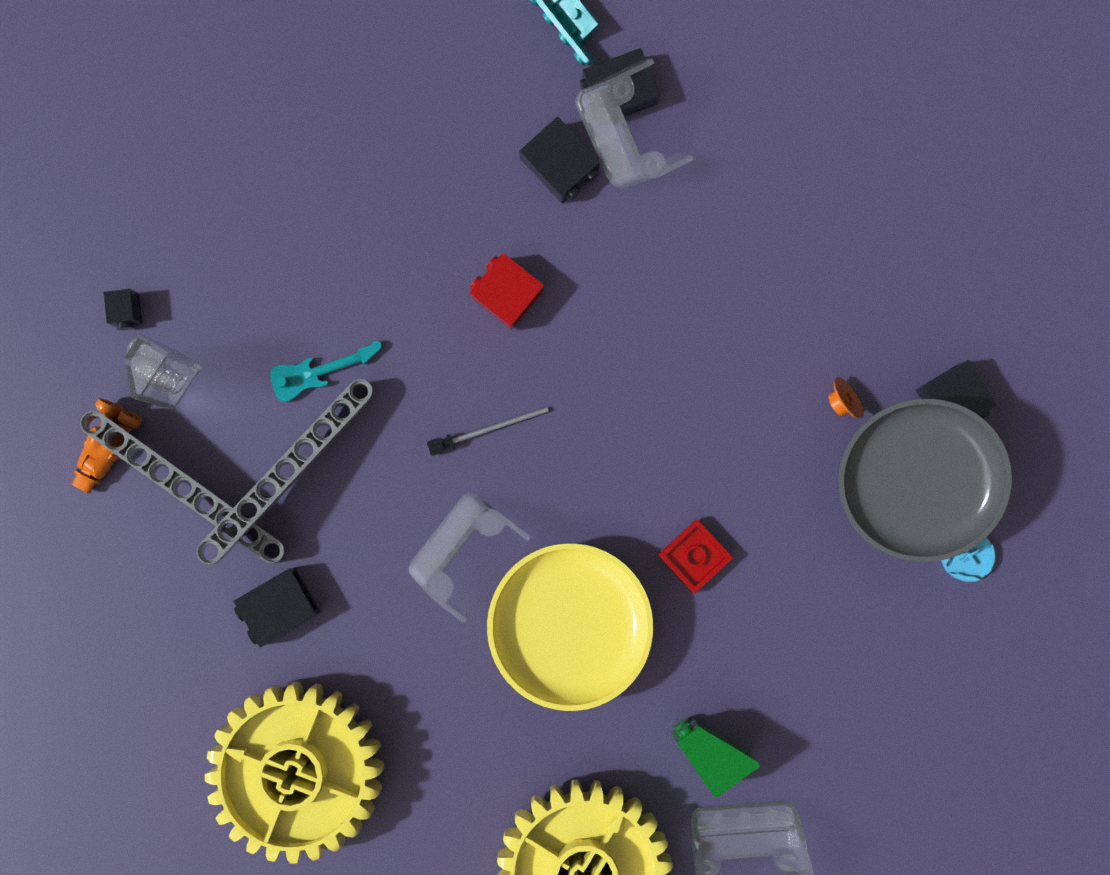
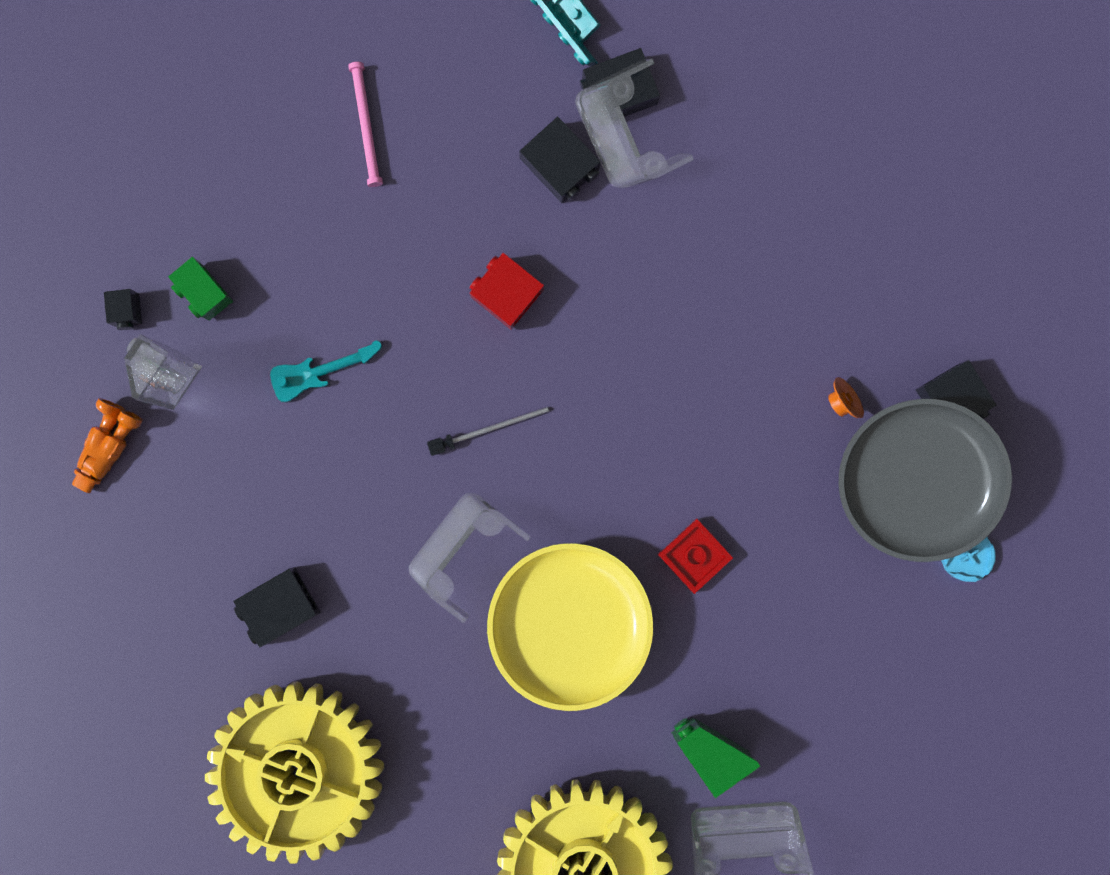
(175, 478): light grey beam -> none
(200, 289): none -> green brick
(282, 484): light grey beam -> none
(356, 69): none -> bright pink bar

